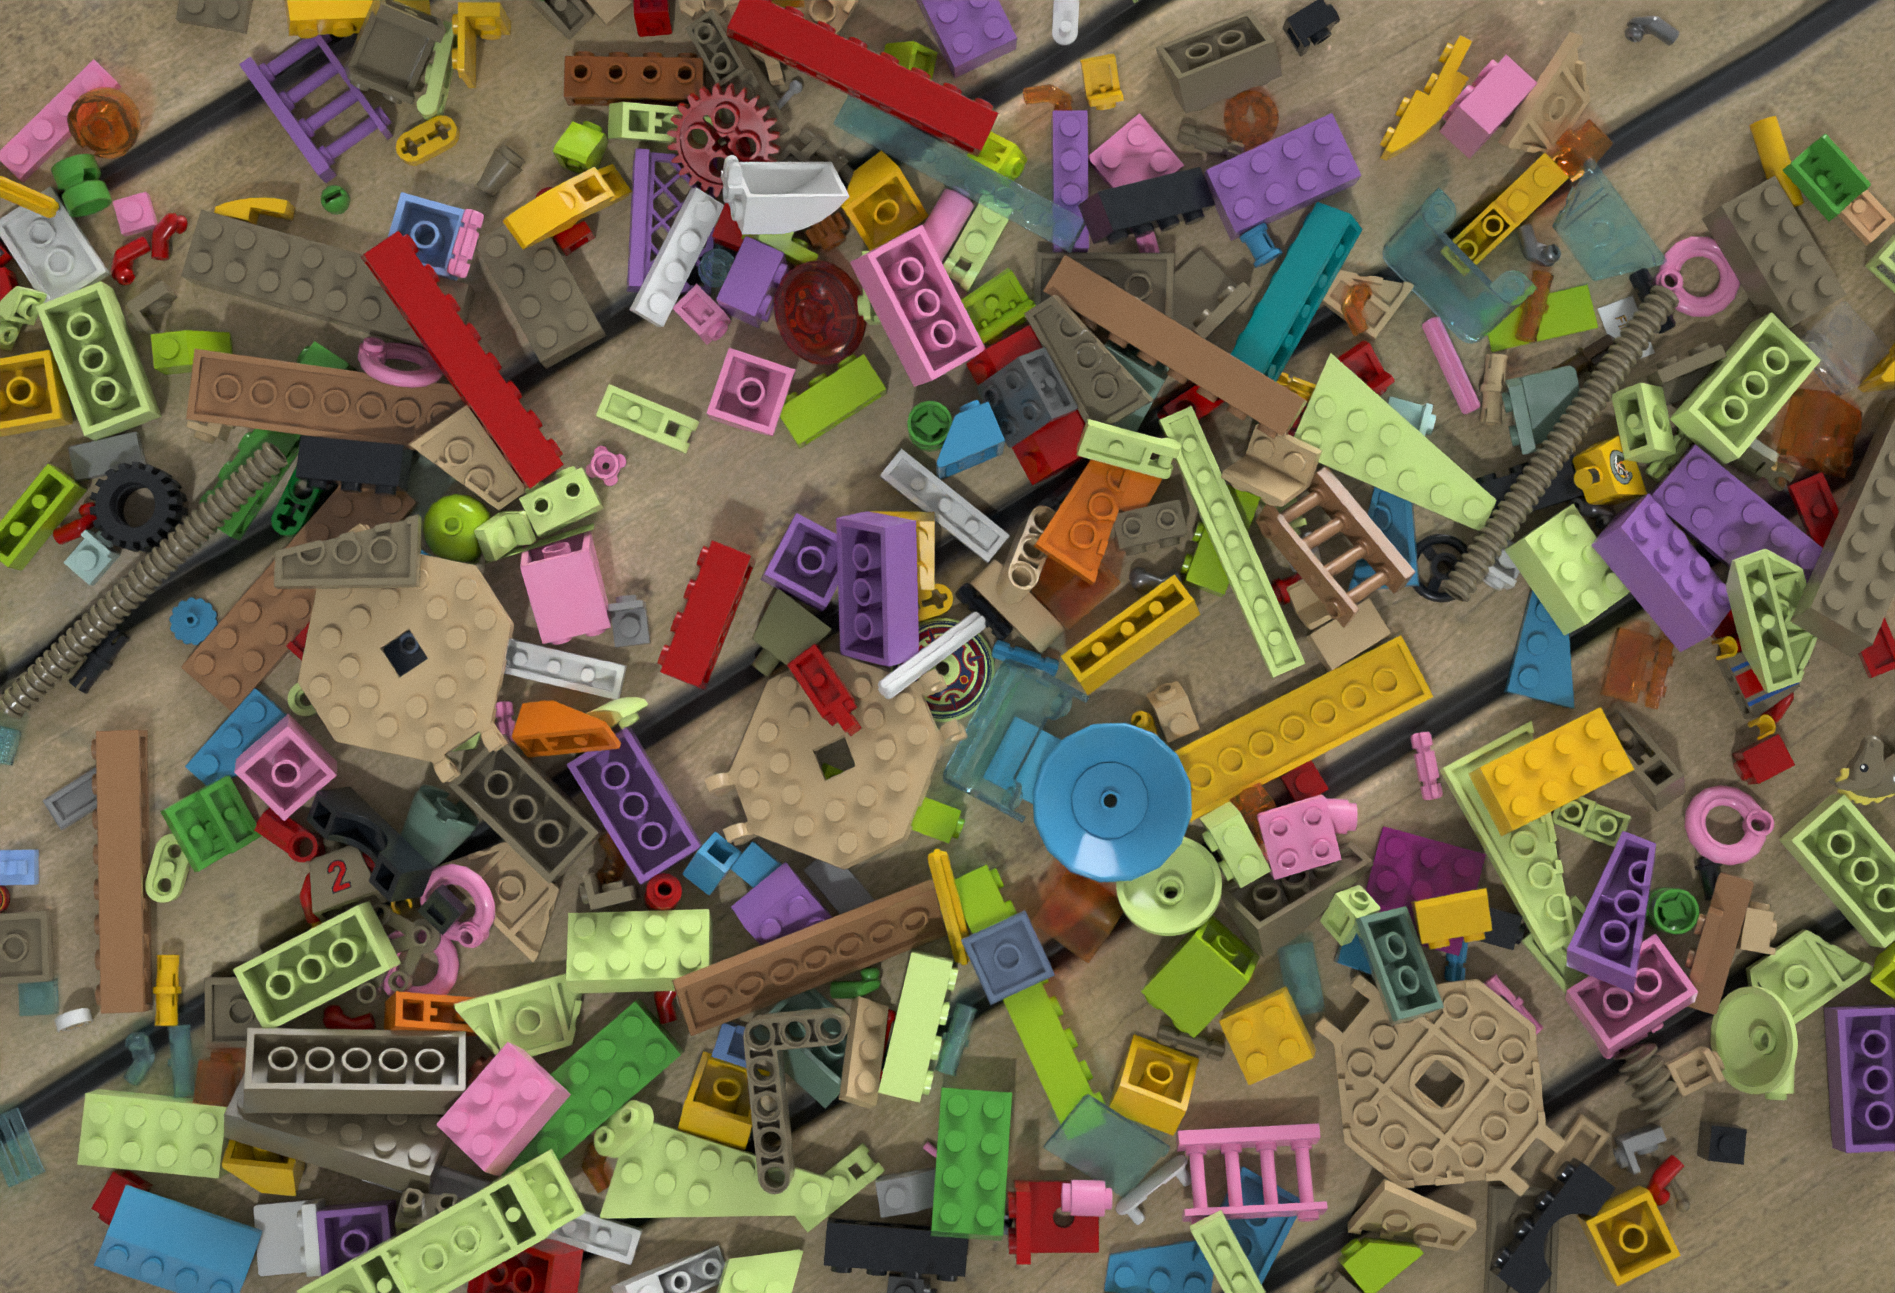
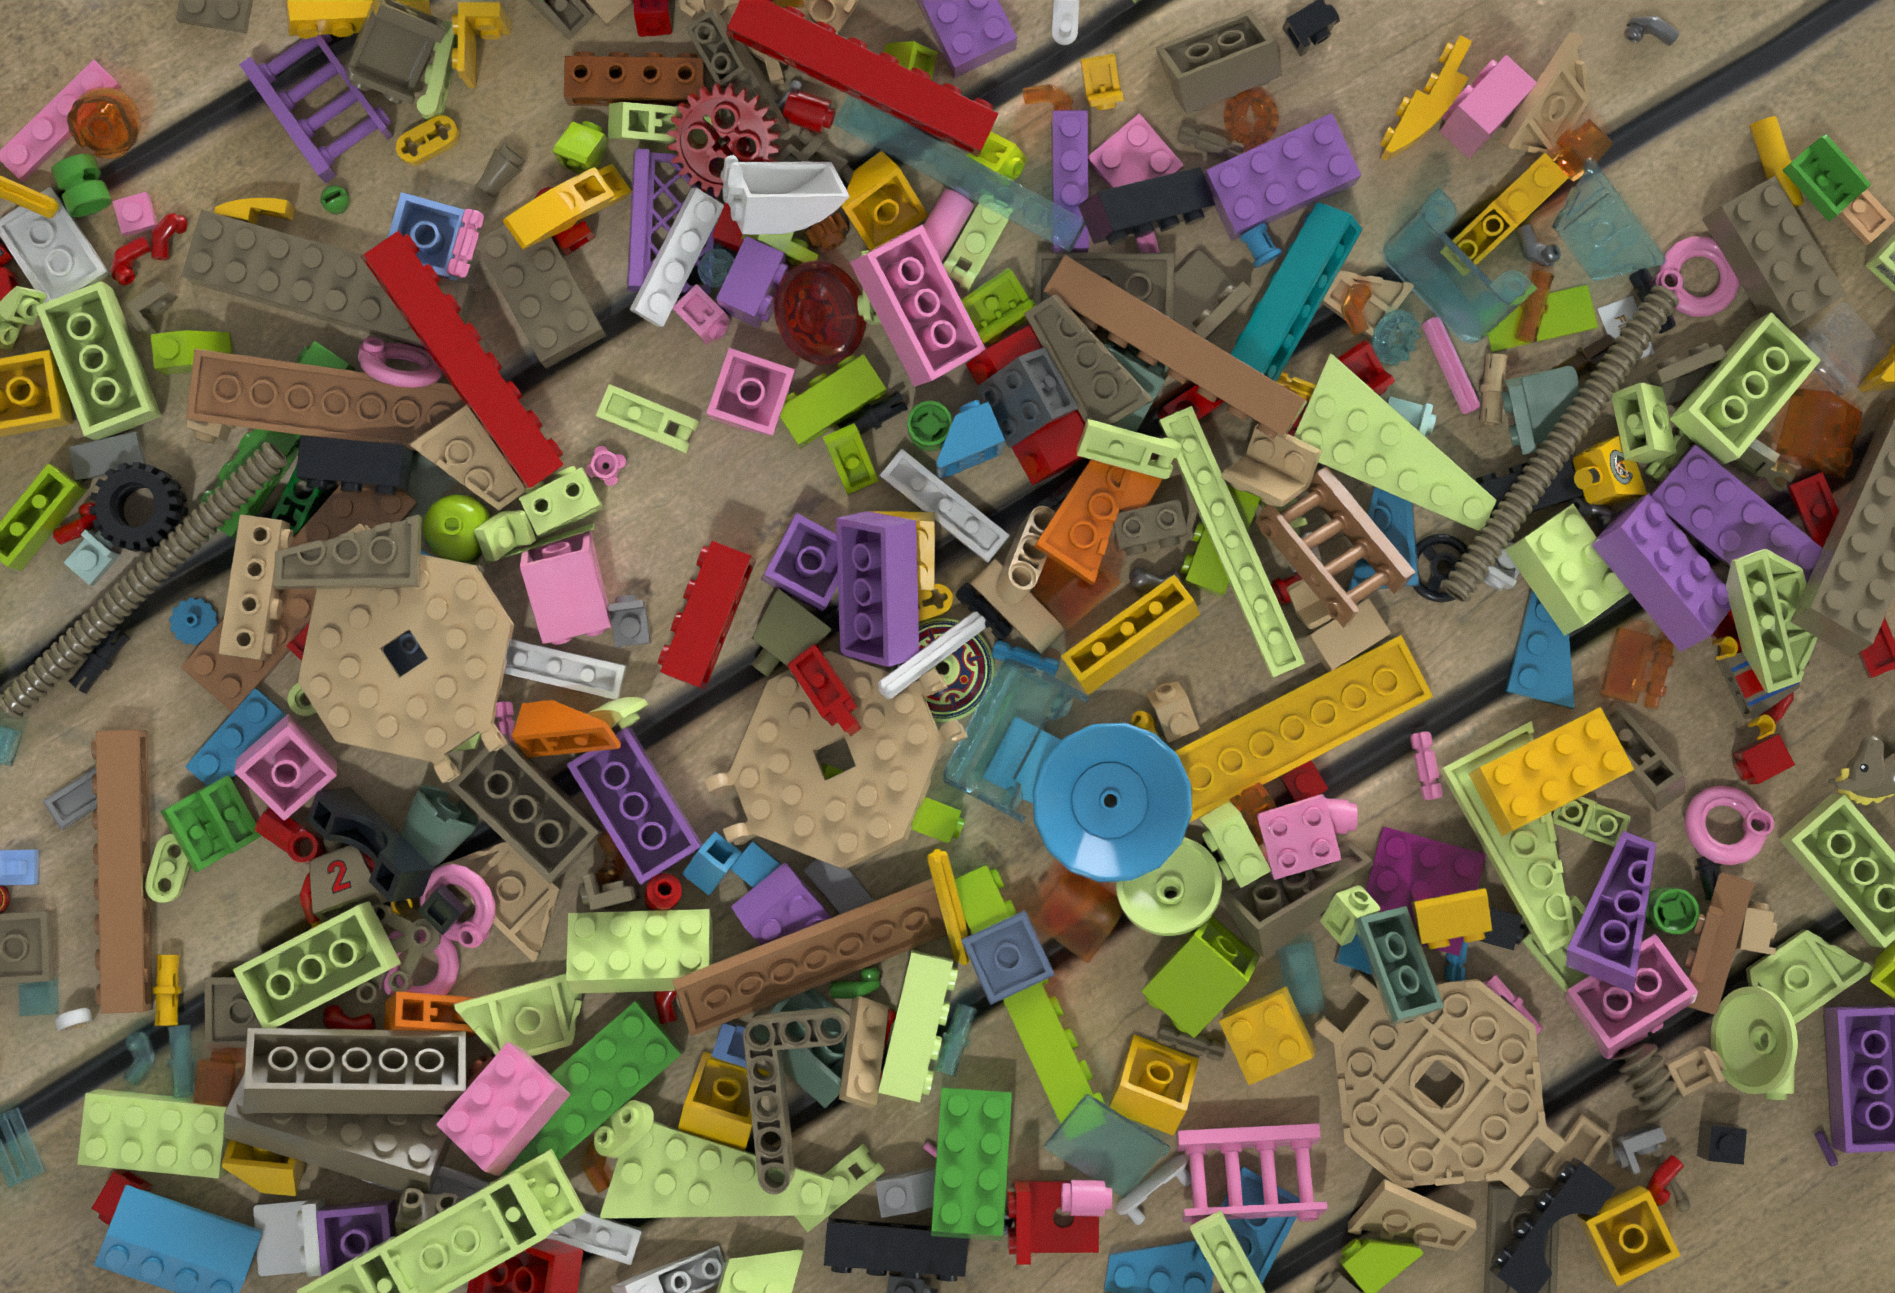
(251, 596): none -> tan brick
(809, 111): none -> red brick
(850, 458): none -> lime slope
(876, 414): none -> black pin
(1385, 336): none -> clear light blue gear
(1827, 1147): none -> medium lavender leg

